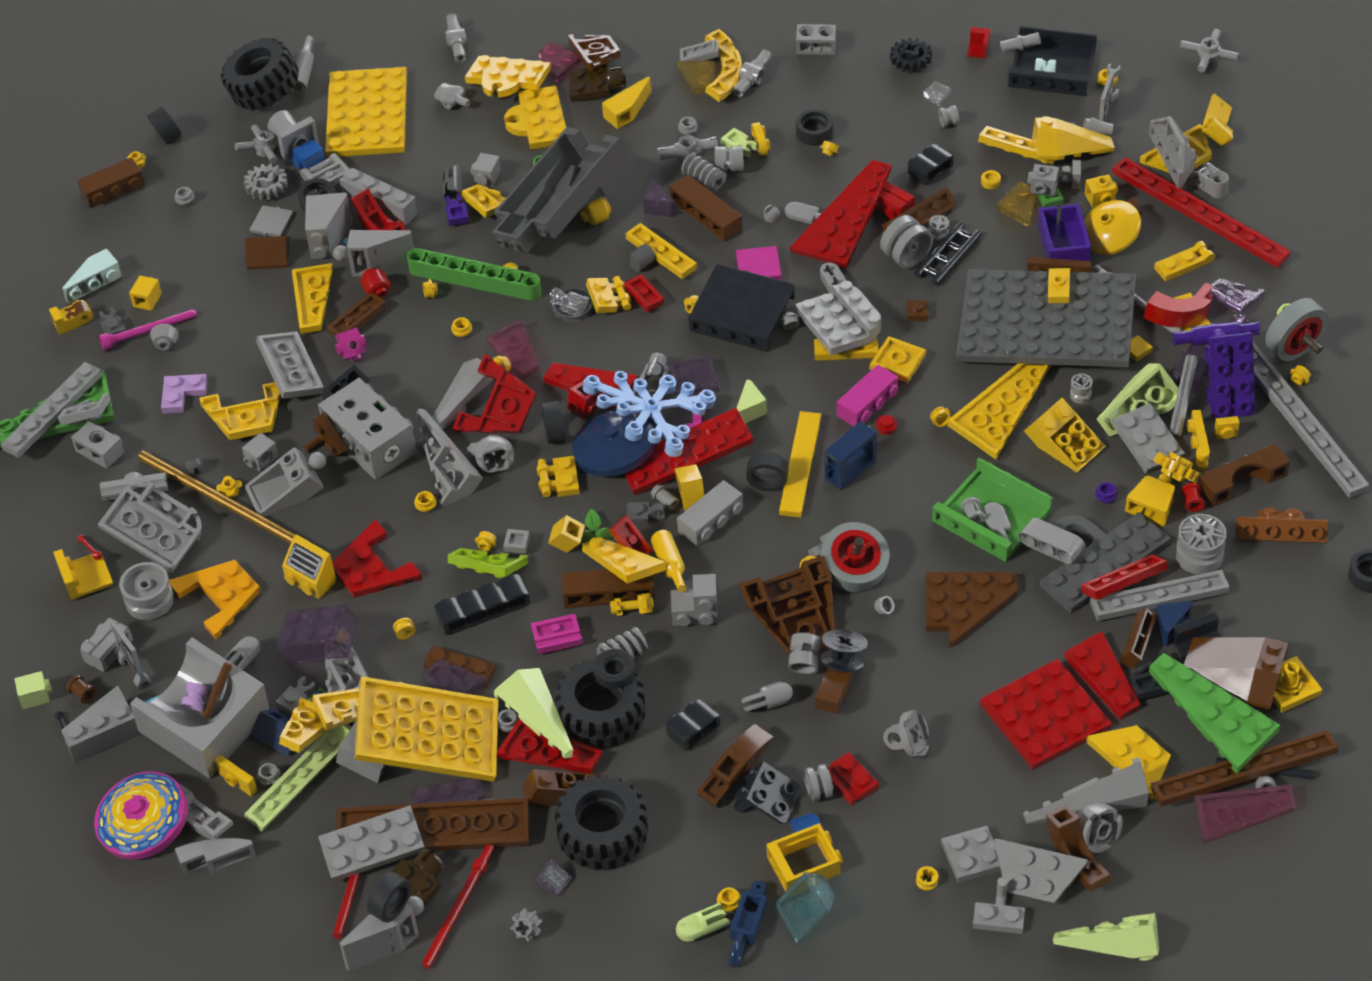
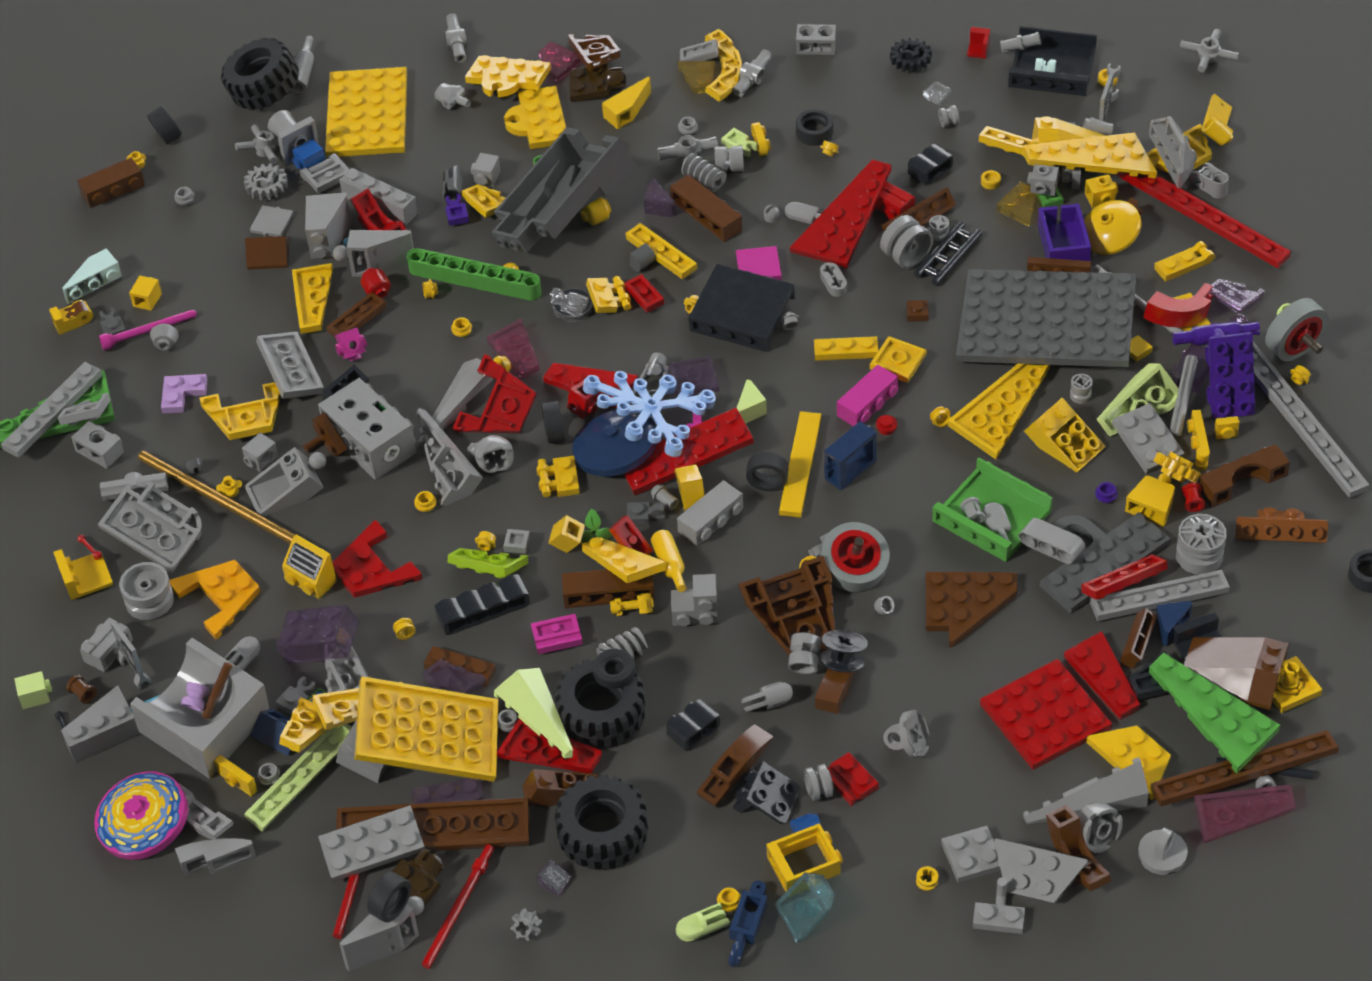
(315, 183): black tyre -> none
(841, 318): light grey plate -> none
(1059, 285): yellow plate -> none
(1095, 154): none -> yellow wing
(1131, 938): yellowish green wedge -> none
(1162, 852): none -> light grey tile

